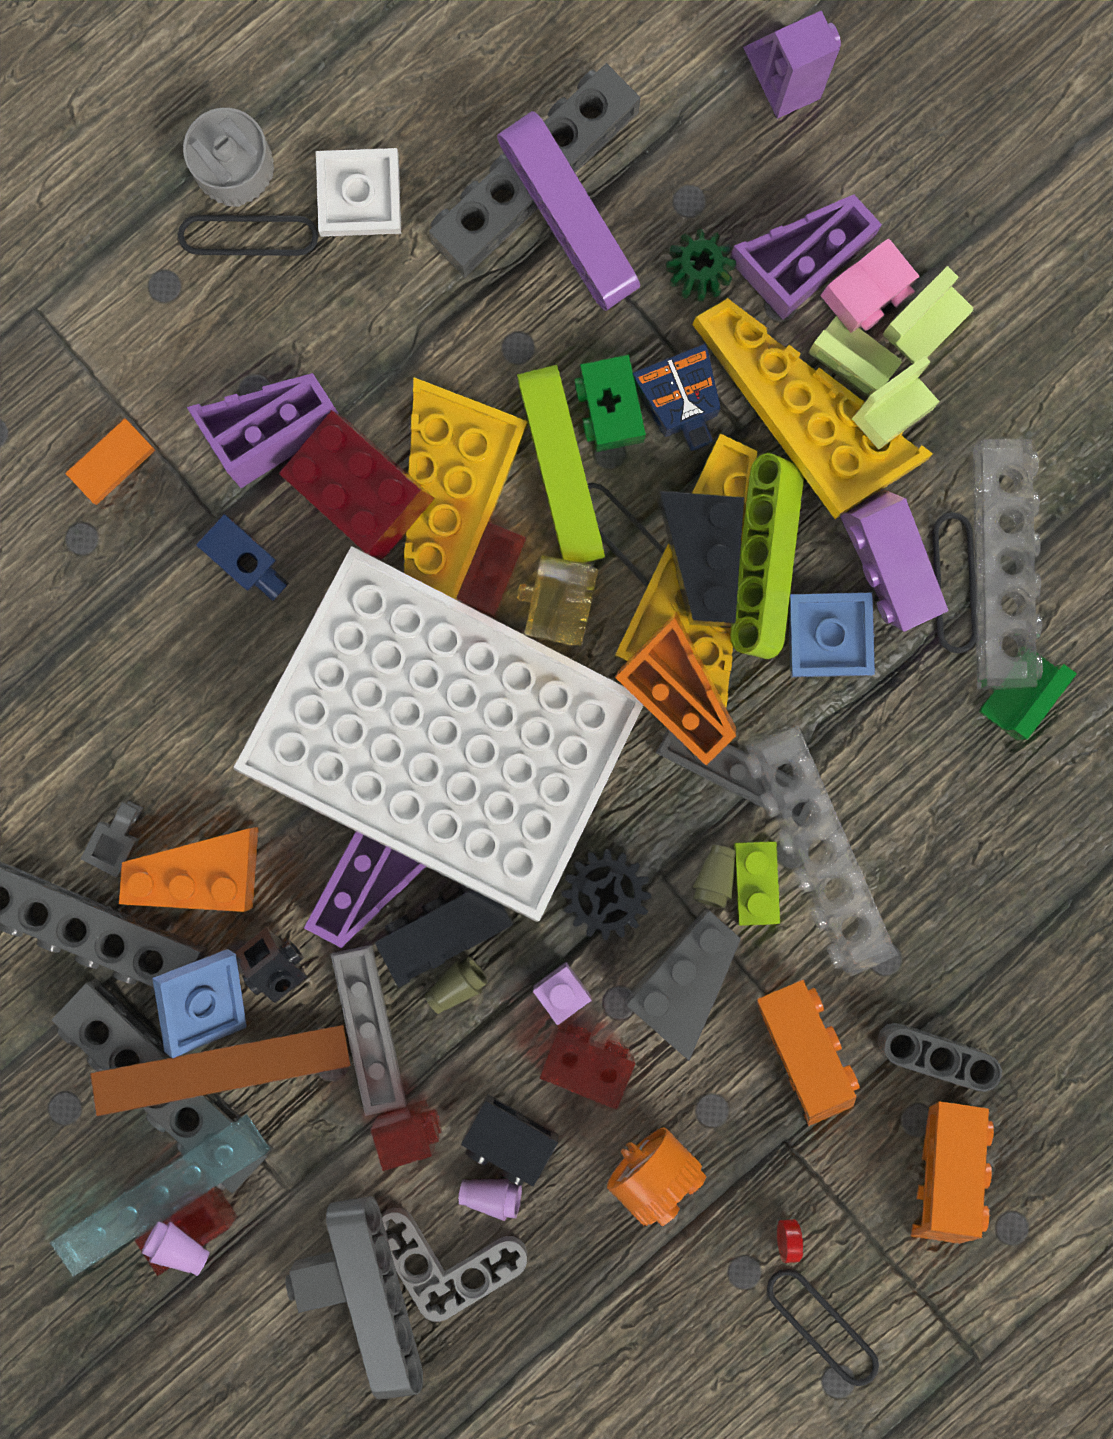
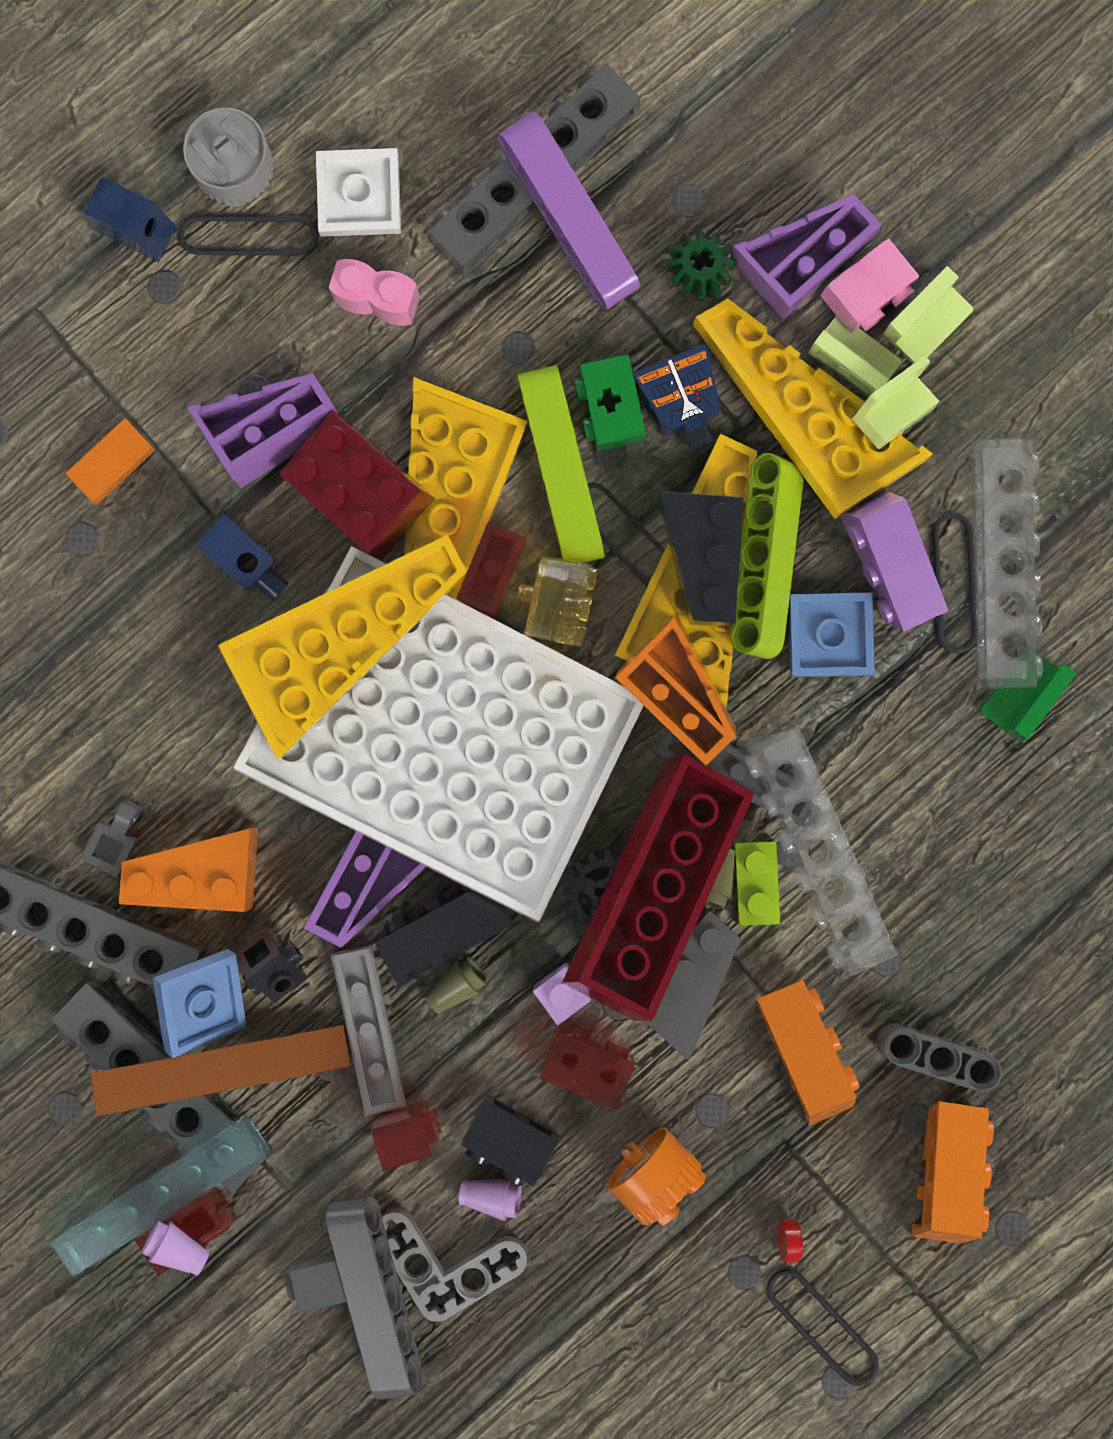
(123, 218): none -> dark blue torso
(318, 651): none -> yellow wing
(364, 291): none -> bright pink brick
(658, 888): none -> dark red brick
(795, 62): medium lavender wedge -> none

